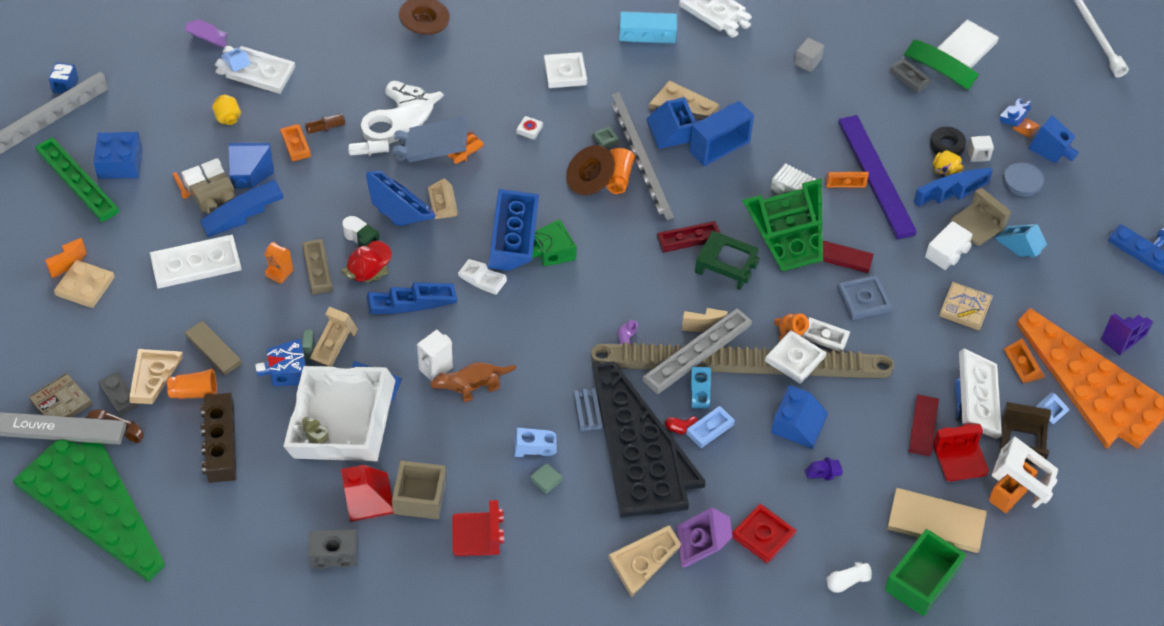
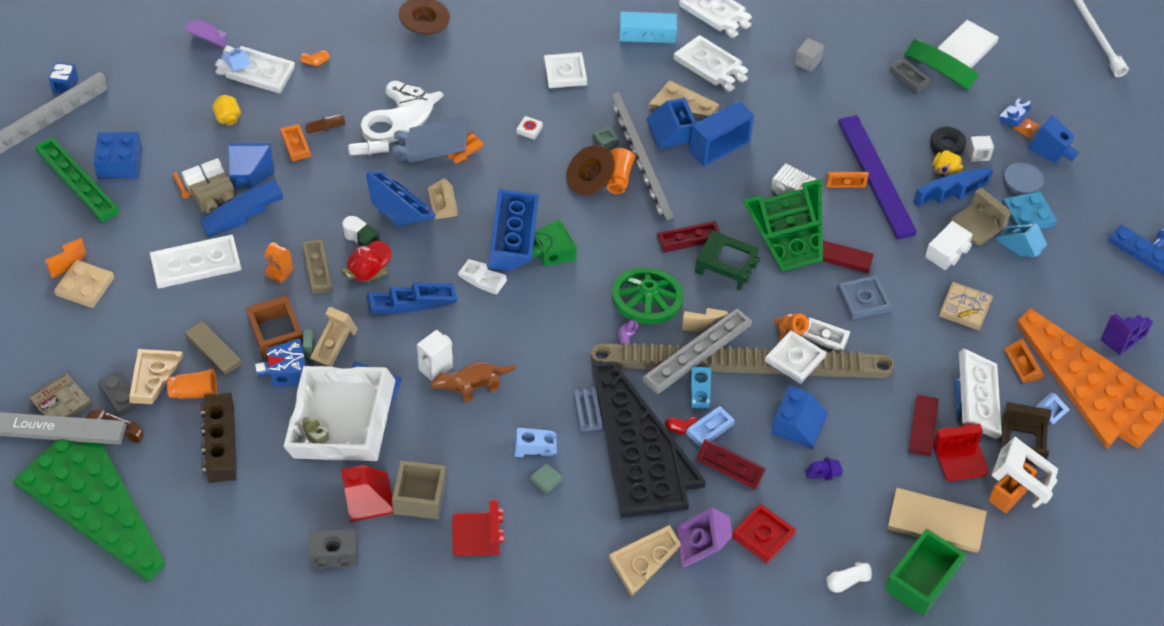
(269, 311): none -> dark orange window
(316, 59): none -> orange arm
(647, 292): none -> green wheel
(711, 63): none -> white tile
(731, 464): none -> dark red plate
(1030, 209): none -> dark azure plate

